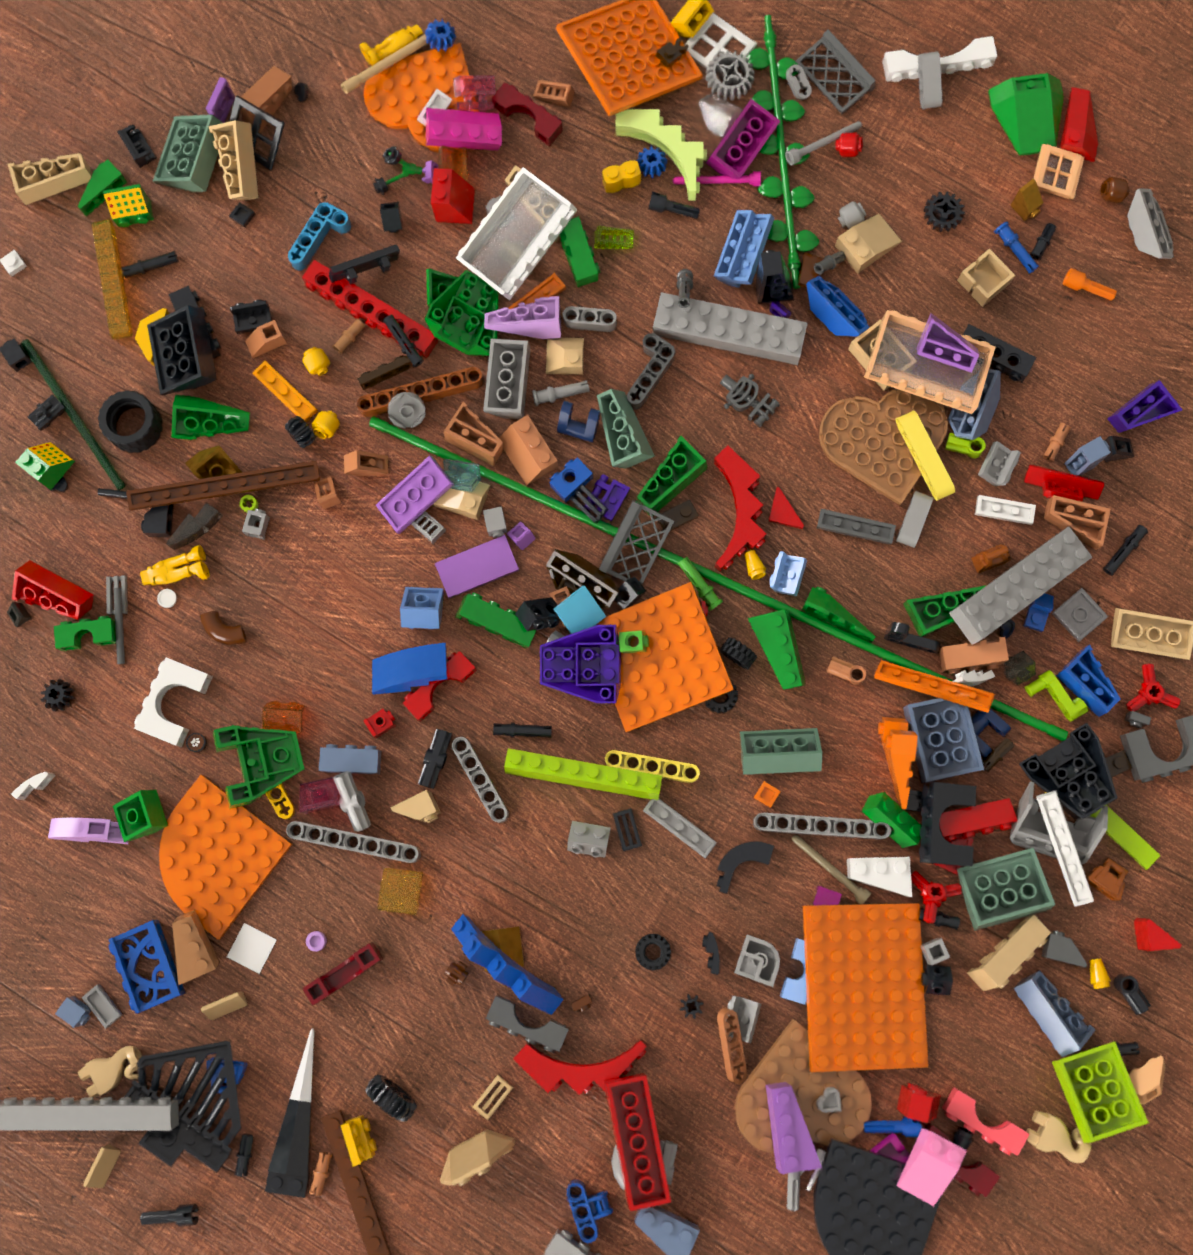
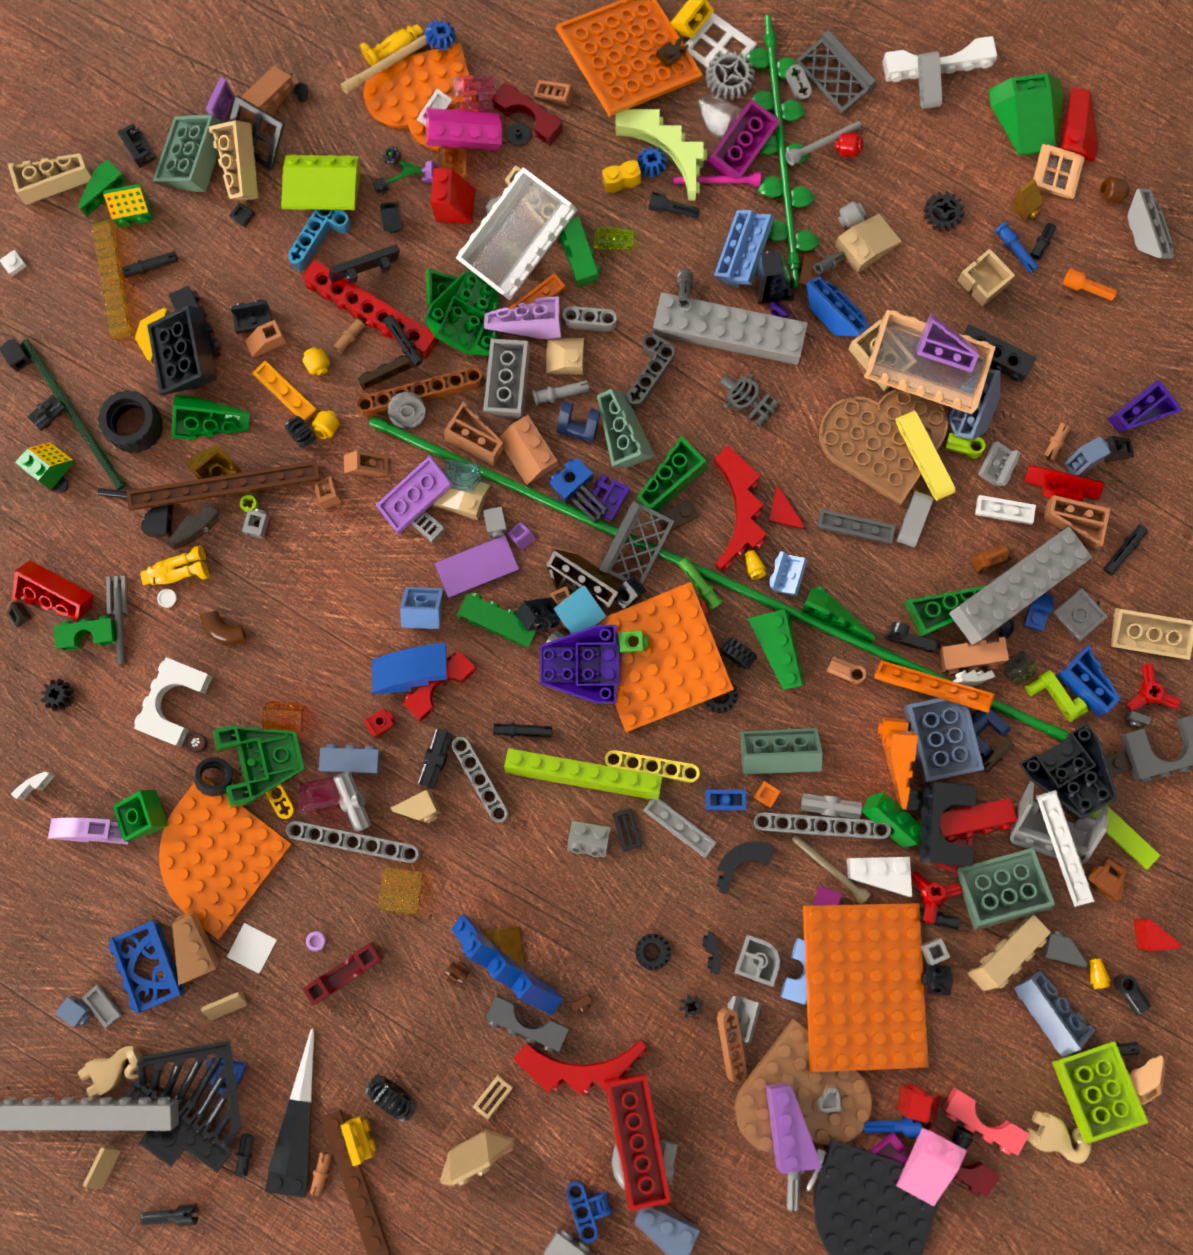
(213, 762): none -> black tyre
(320, 182): none -> lime slope
(518, 134): none -> black piece
(725, 800): none -> blue brick
(831, 806): none -> light grey piece

